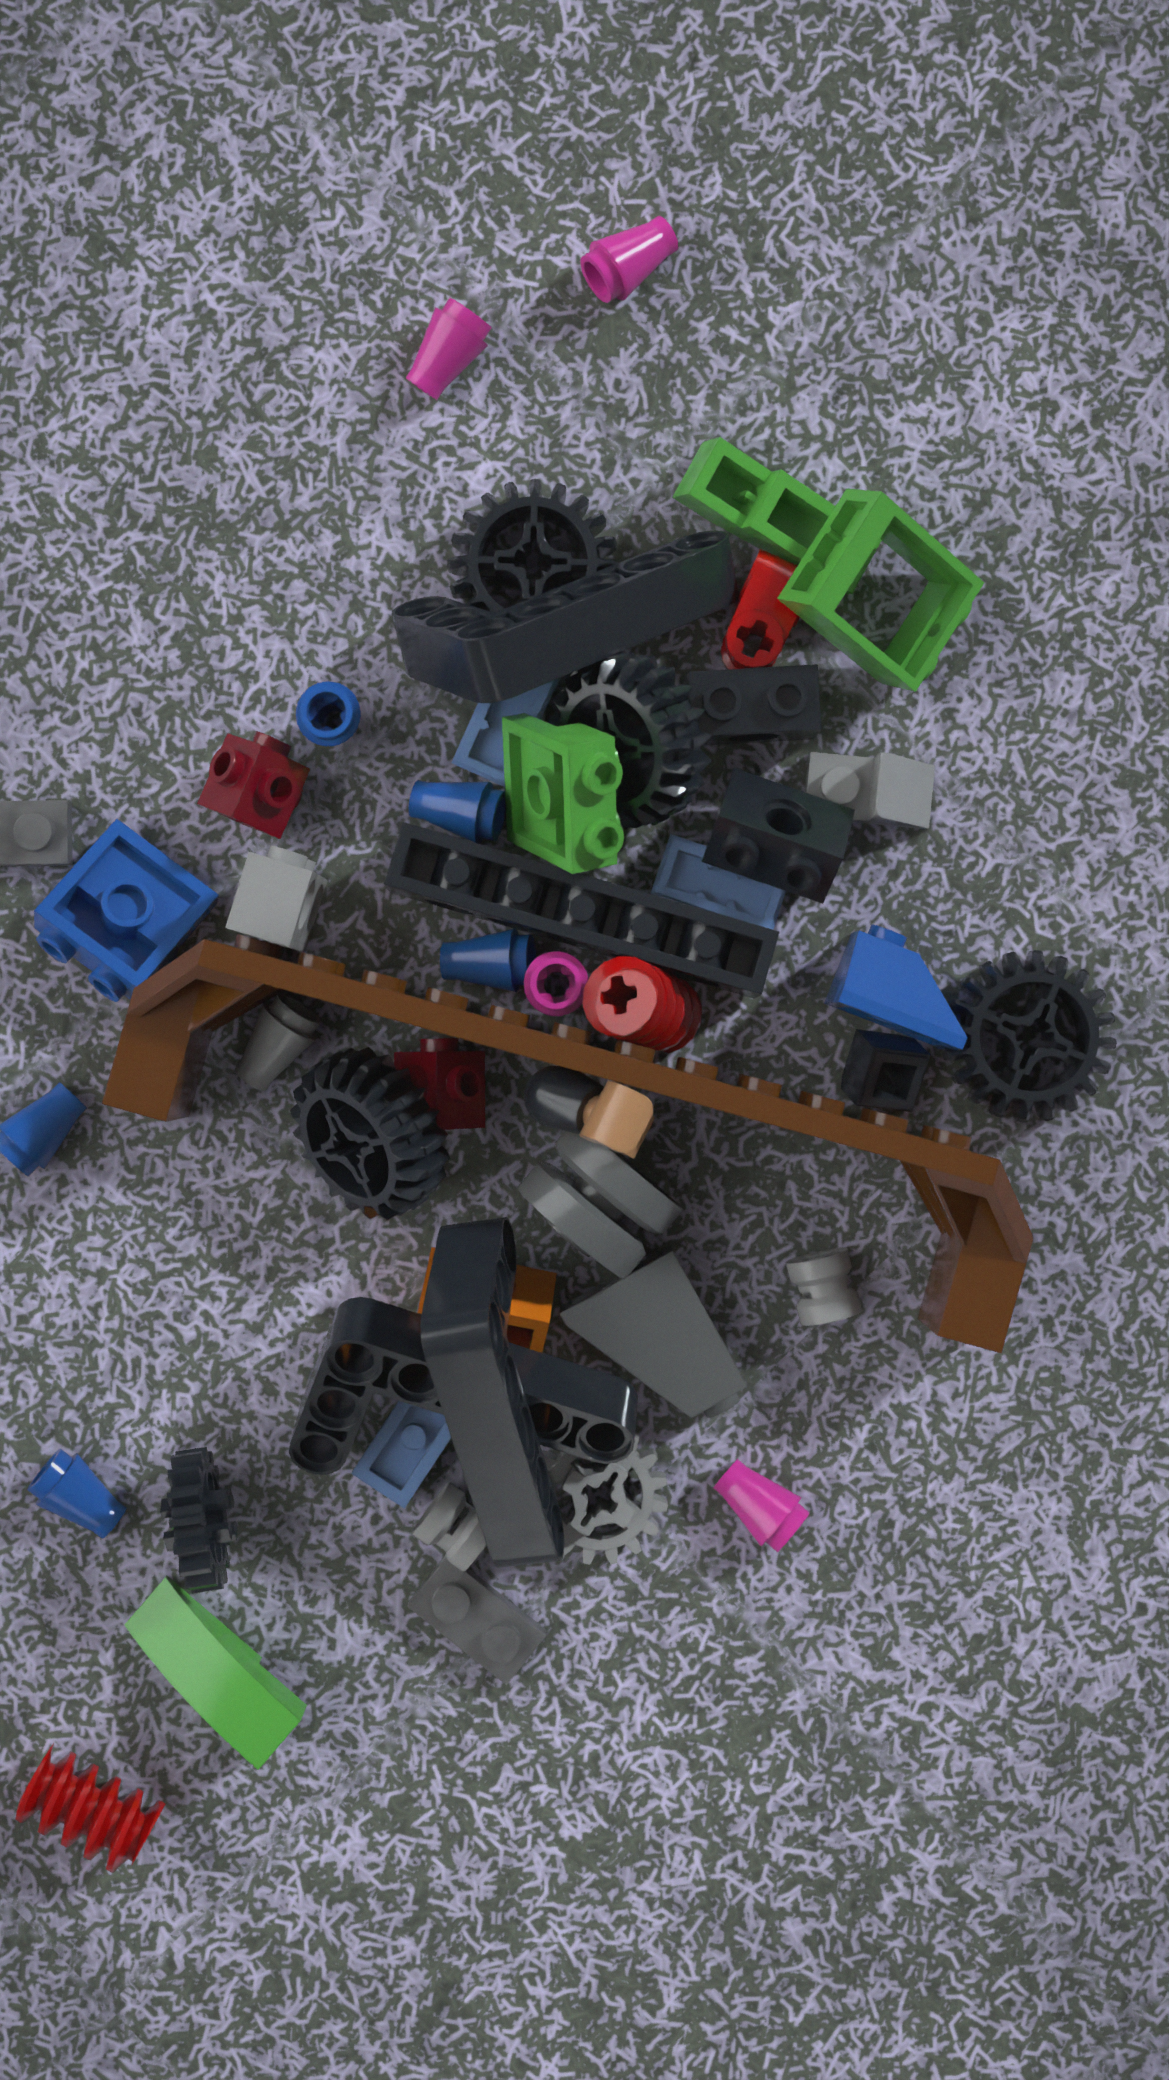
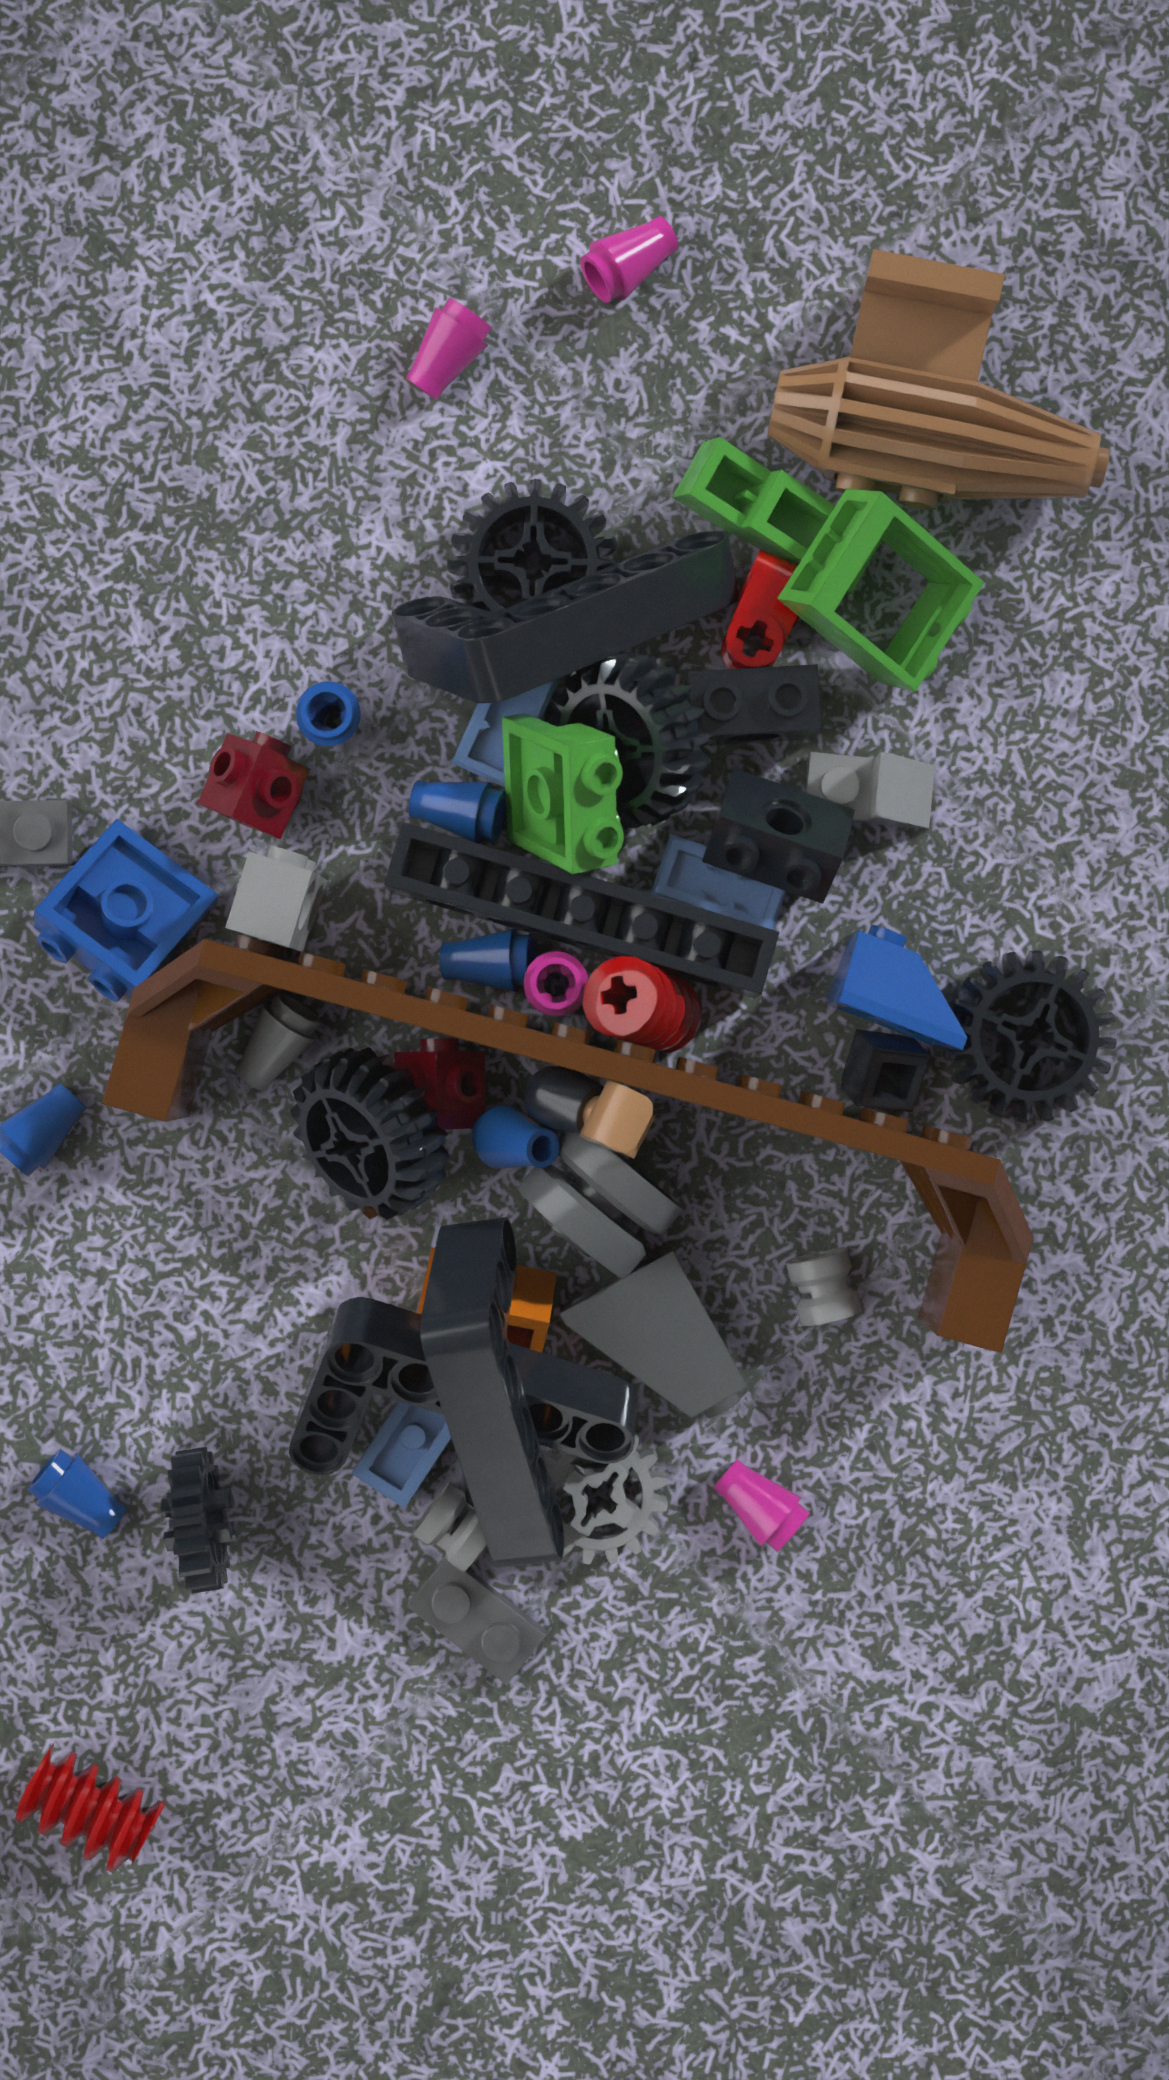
(215, 1672): bright green slope -> none
(512, 1140): none -> blue cone
(910, 402): none -> medium nougat piece

